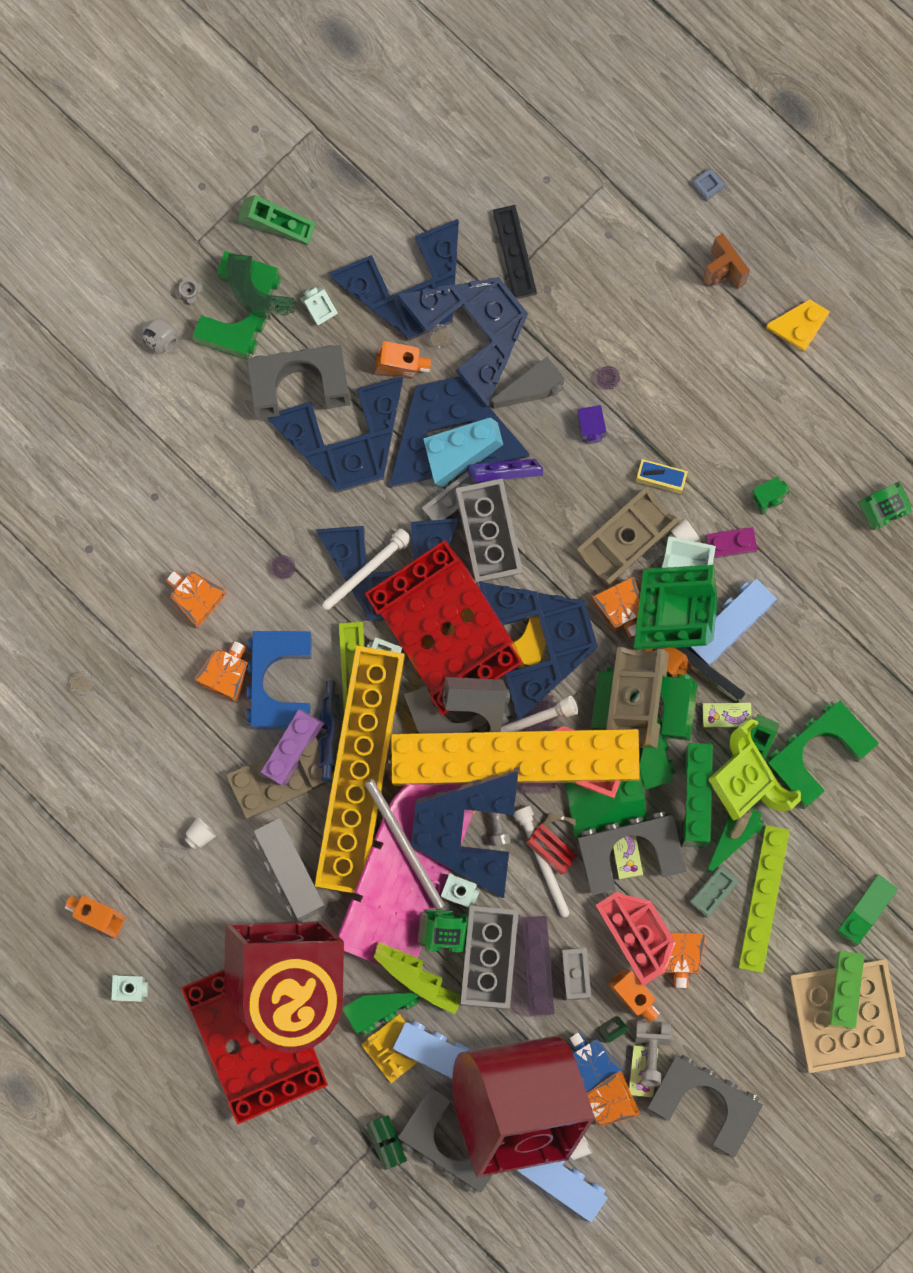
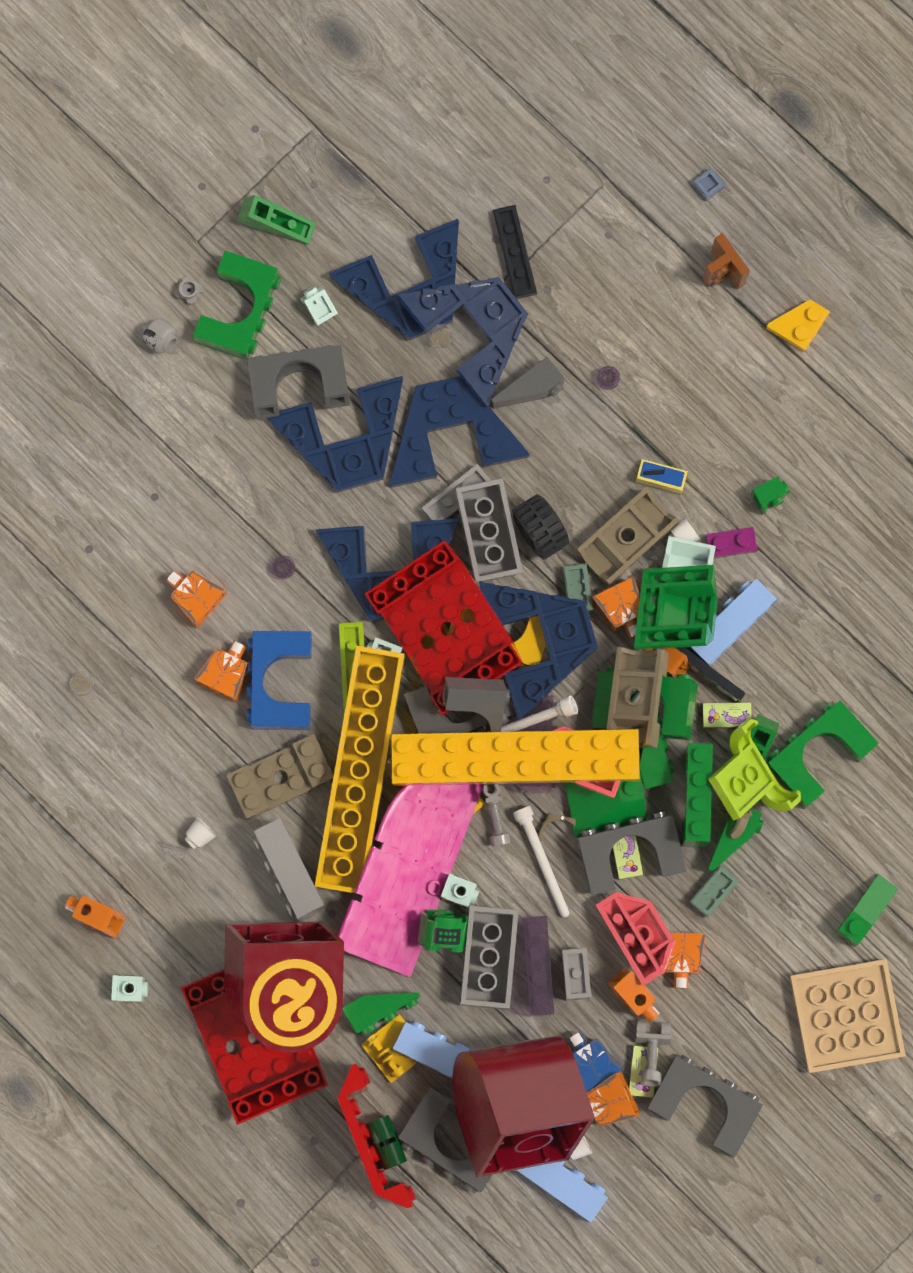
(248, 296): clear green arch -> none
(291, 746): medium lavender arch -> none
(328, 742): dark blue piece -> none
(356, 1083): none -> red slope
(392, 358): orange torso -> none
(399, 541): white piece -> none
(404, 844): light grey piece -> none
(410, 973): lime slope -> none
(440, 826): dark blue wing -> none
(457, 448): medium azure wedge -> none
(505, 470): dark purple tile -> none
(540, 526): none -> black tyre
(558, 847): red tile -> none
(577, 583): none -> sand green plate
(591, 424): dark purple brick -> none
(612, 1029): dark green slope -> none
(764, 899): lime plate -> none
(847, 990): bright green arch -> none
(885, 504): green brick -> none

